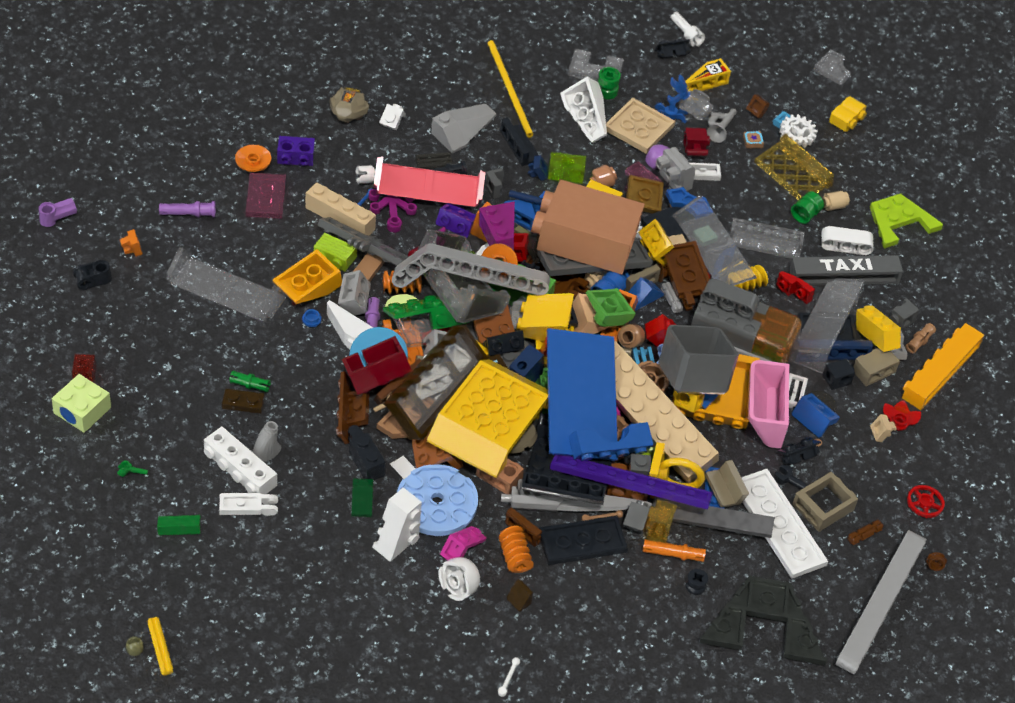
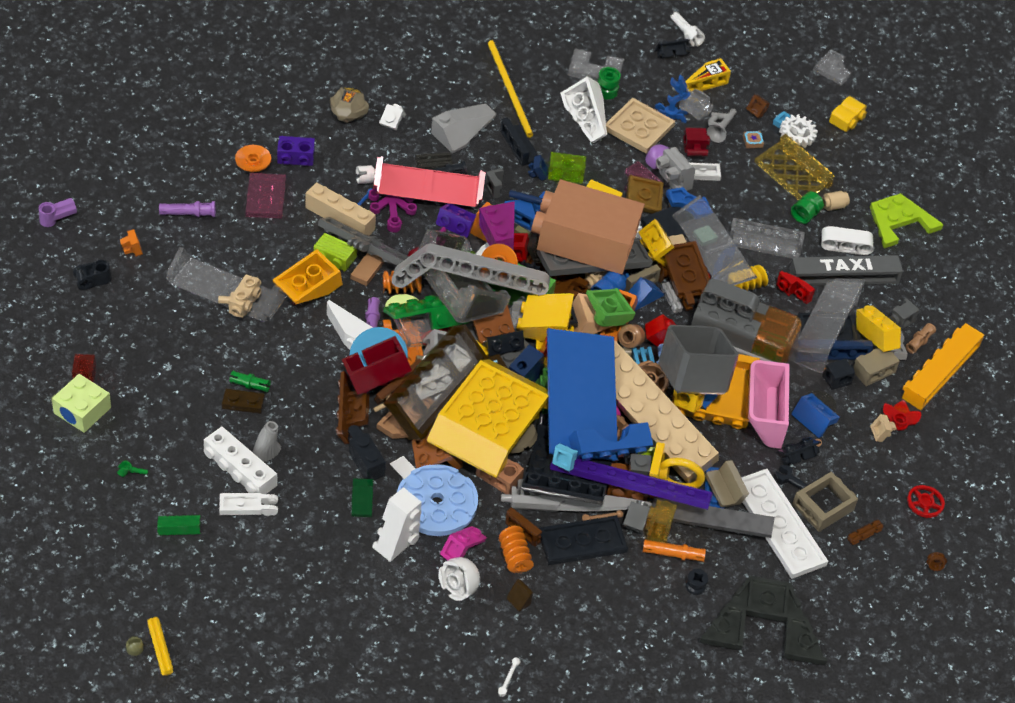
(242, 298): none -> tan brick
(311, 318): blue plate -> none
(354, 292): light grey brick -> none
(564, 457): none -> medium azure tile
(604, 175): nougat head -> none
(798, 378): white tile -> none
(880, 602): light grey beam -> none

